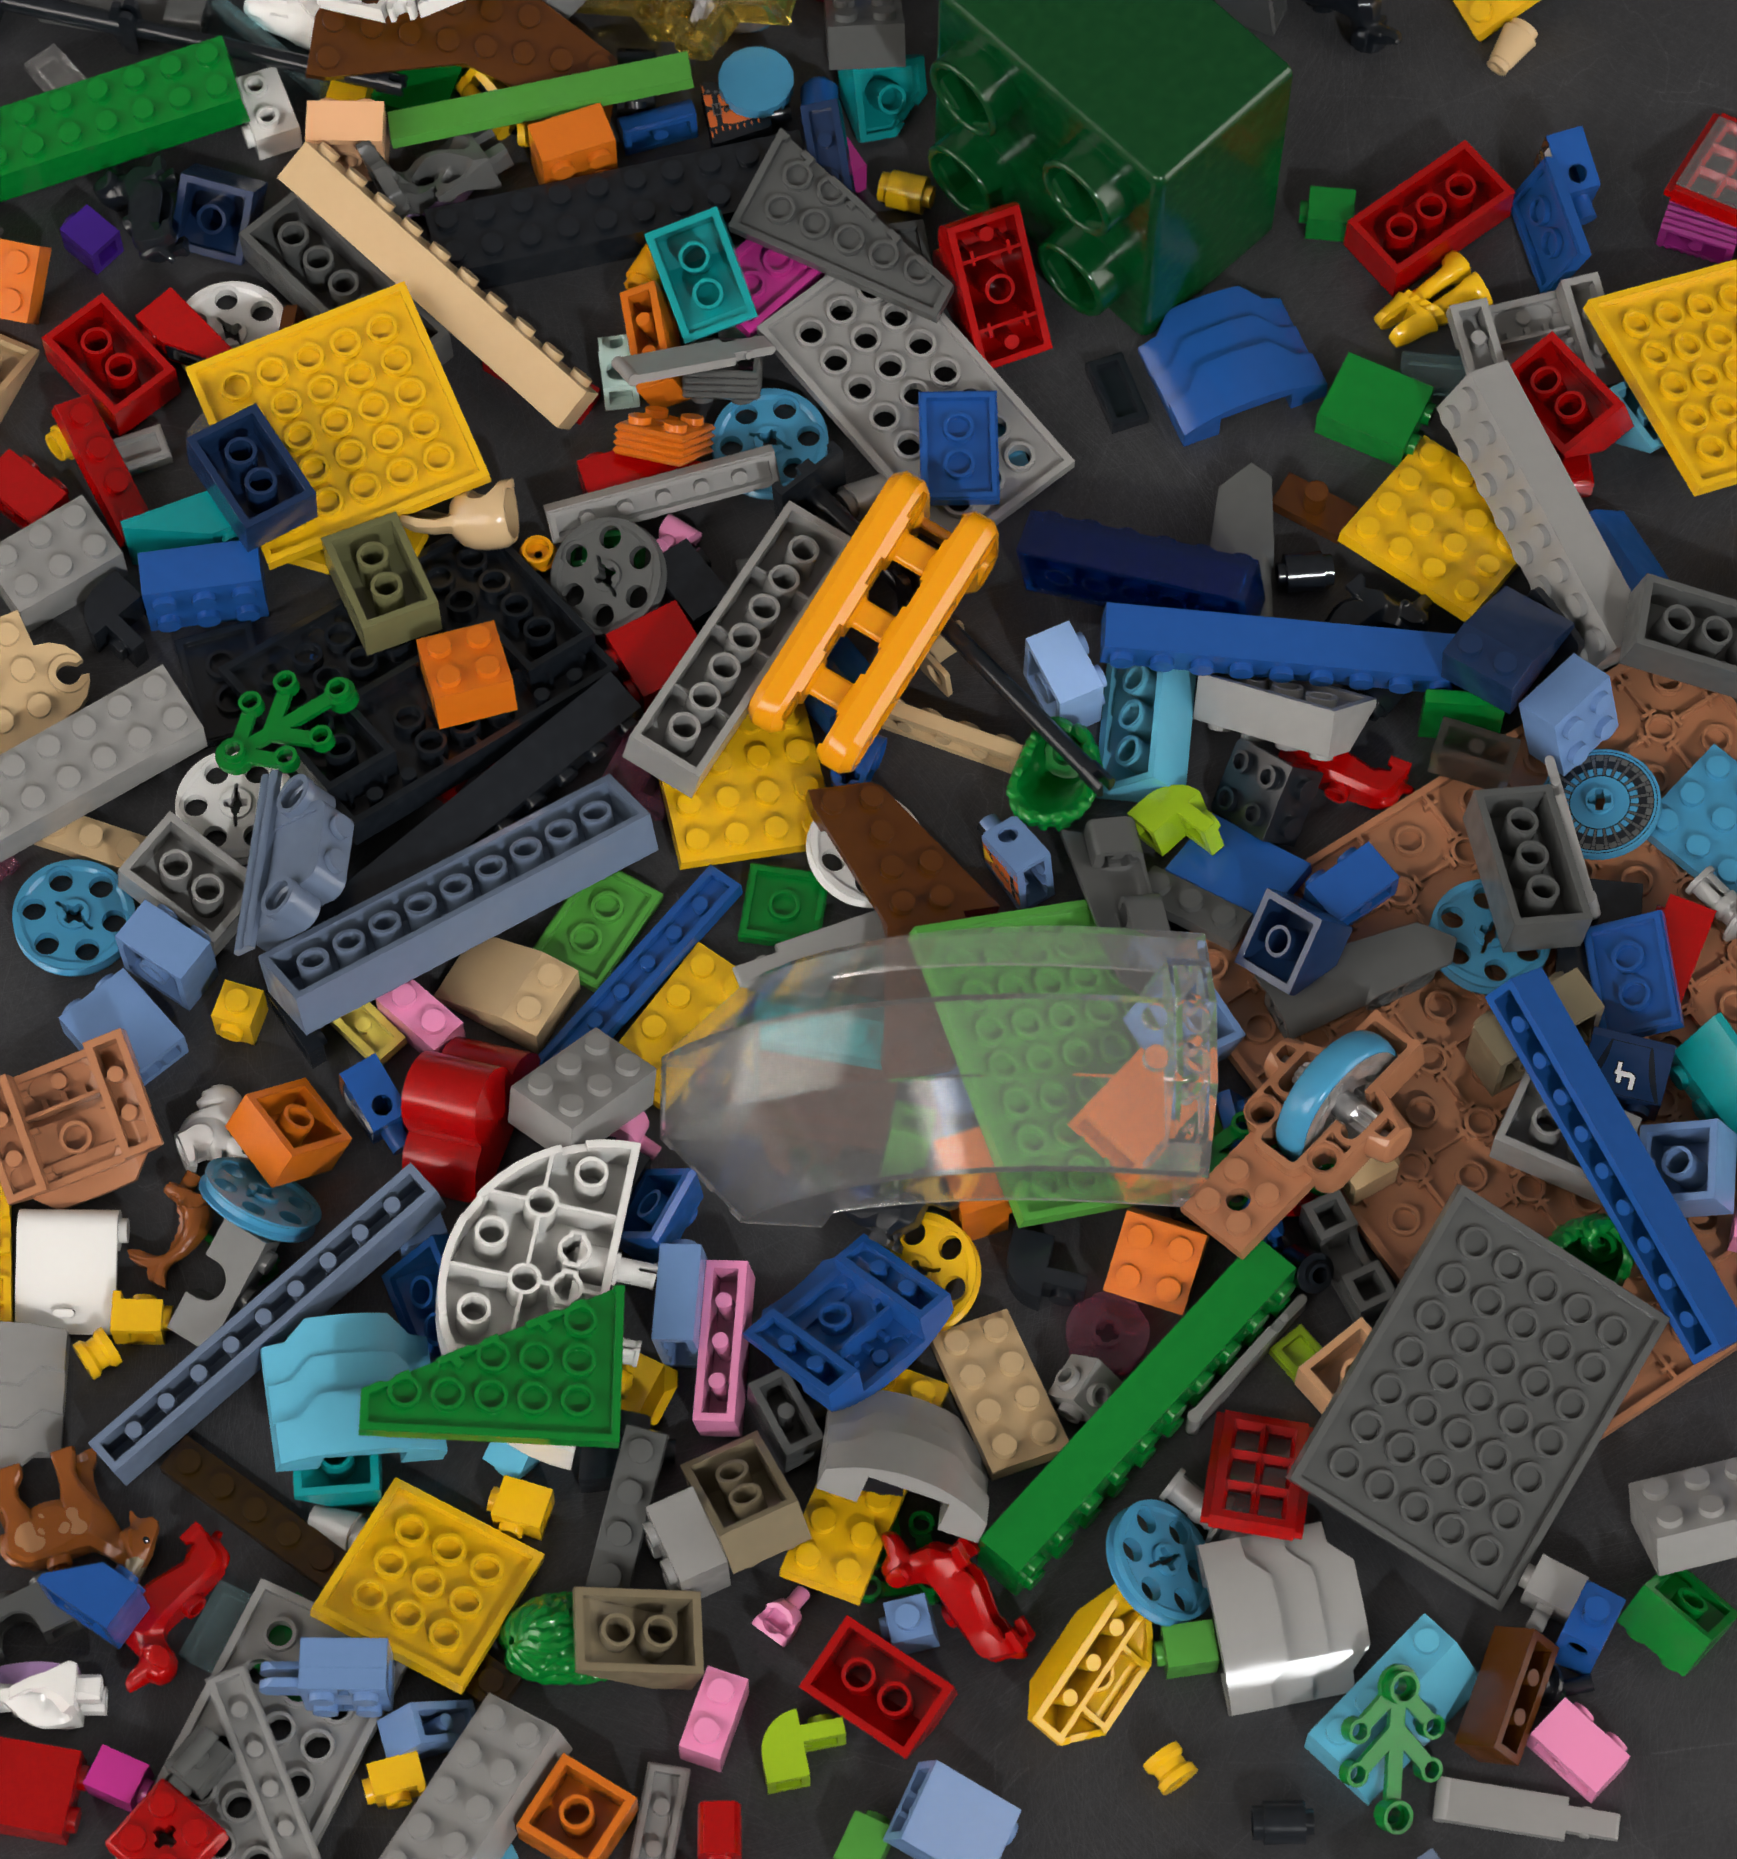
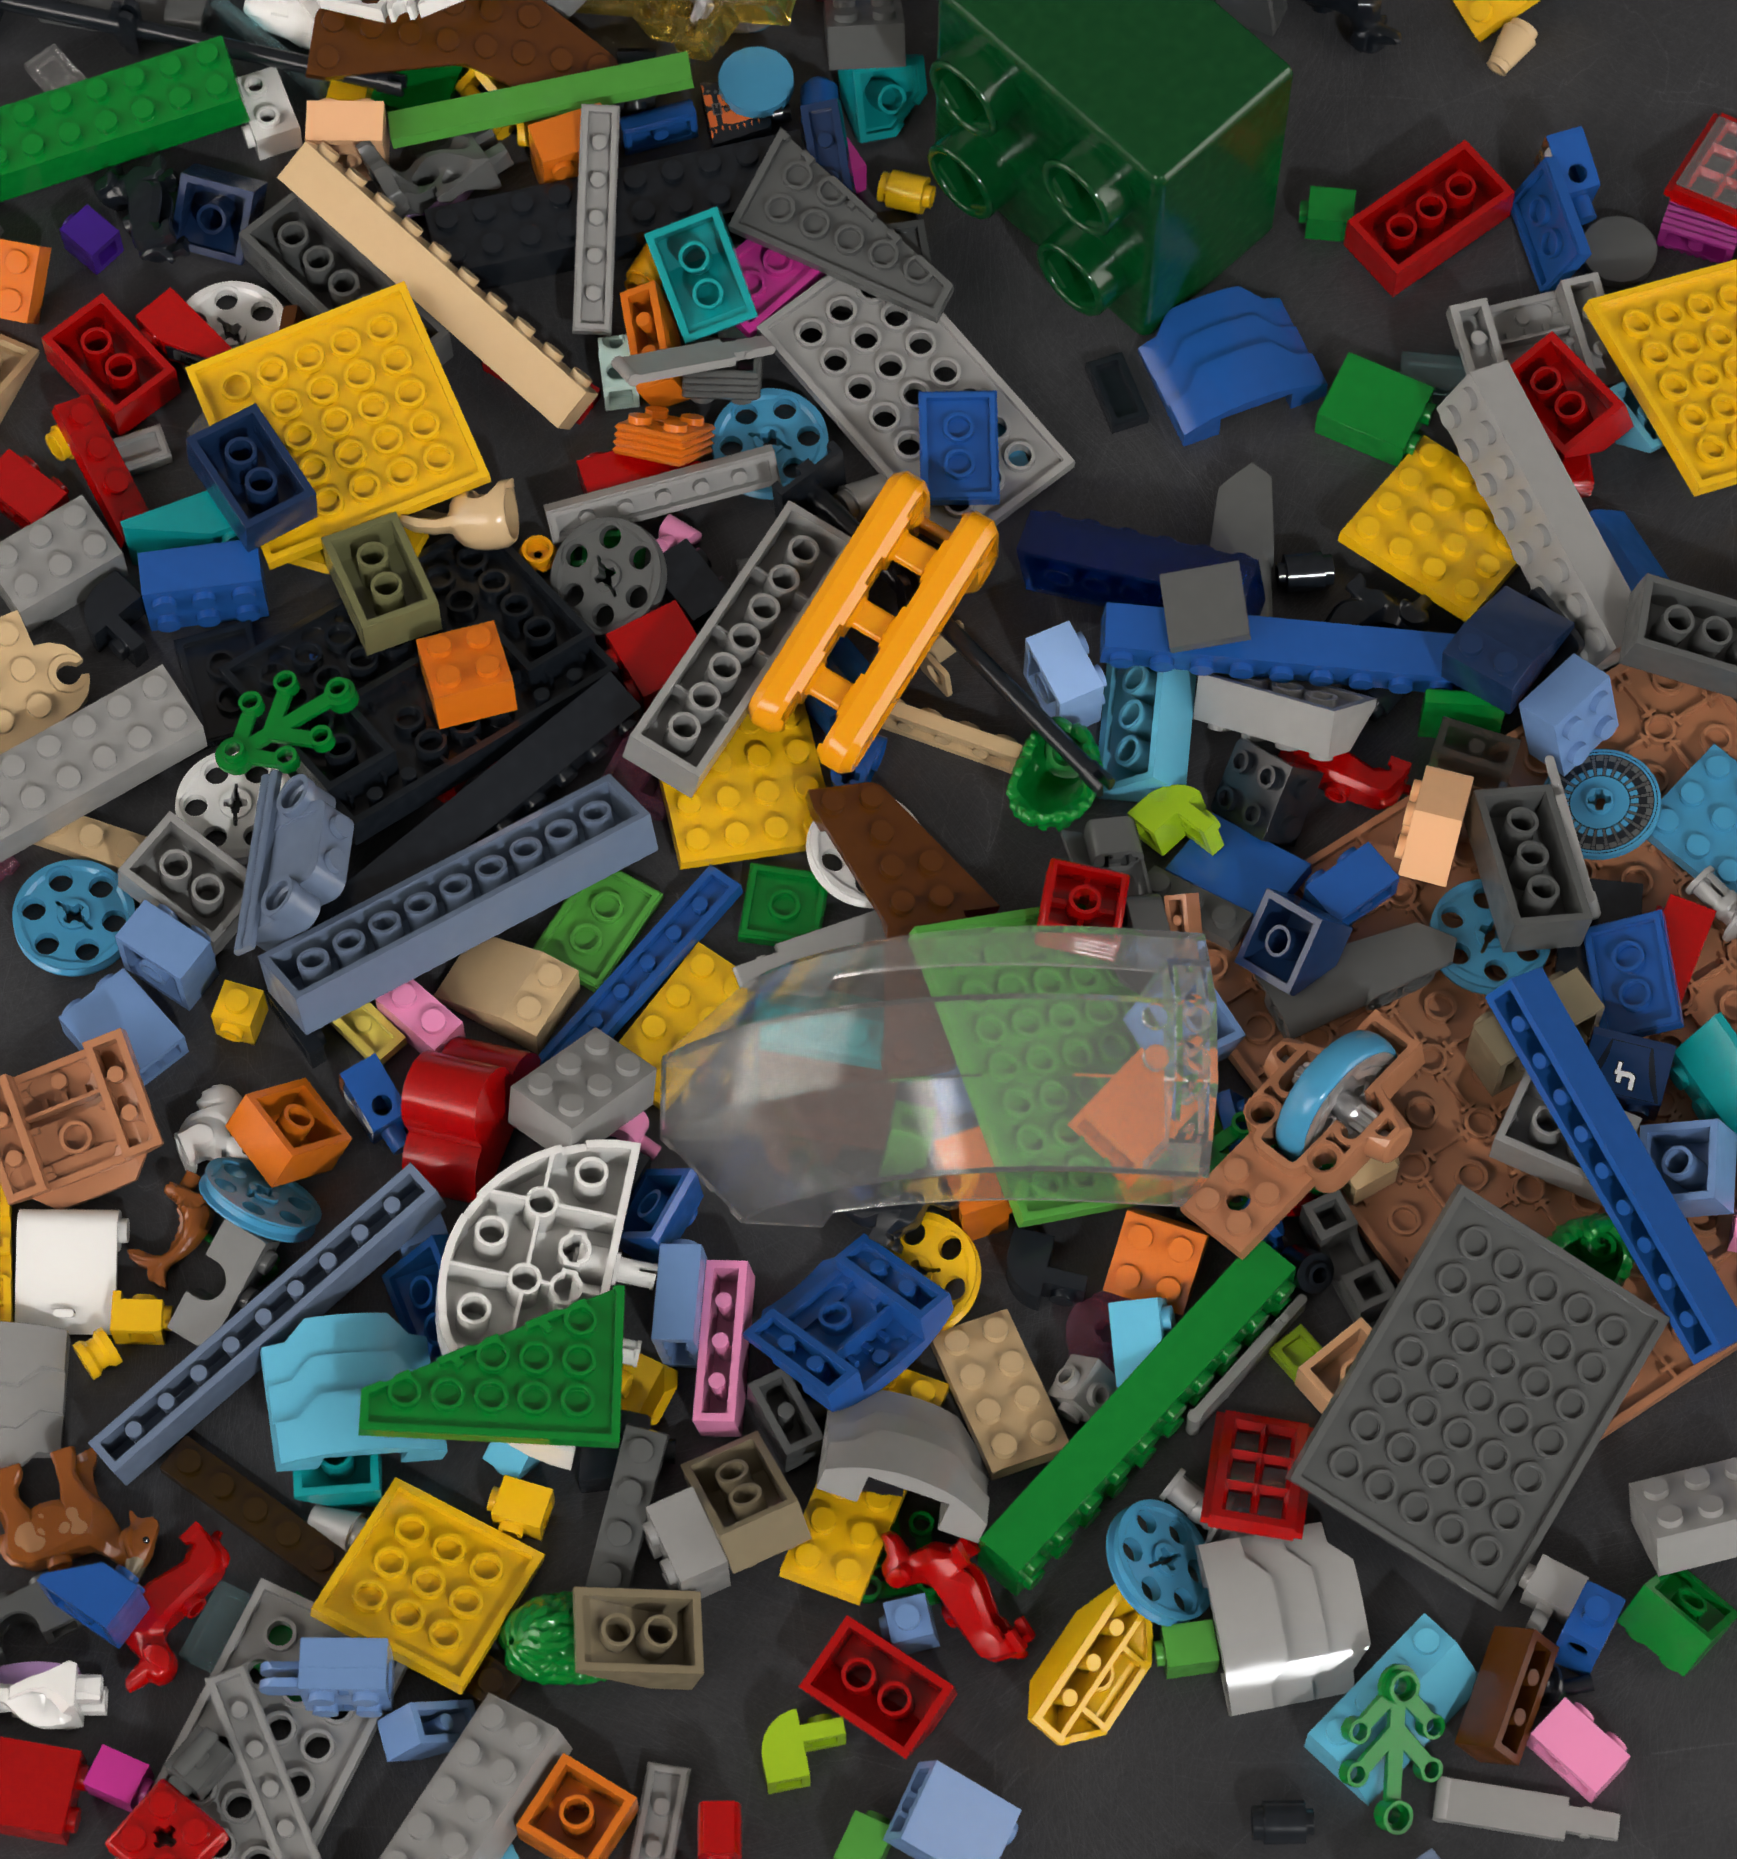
(394, 1781): yellow brick -> none
(596, 219): none -> light grey tile
(714, 1719): bright pink brick -> none
(782, 1617): bright pink piece -> none
(994, 284): red brick -> none
(1017, 860): medium blue torso -> none
(1076, 883): none -> red brick
(1136, 1331): none -> medium azure slope
(1170, 1768): yellow wheel -> none
(1183, 912): none -> nougat piece
(1205, 607): none -> dark grey tile
(1313, 506): reddish brown tile -> none
(1424, 317): yellow piece -> none
(1433, 825): none -> light nougat brick
(1621, 251): none -> dark grey tile

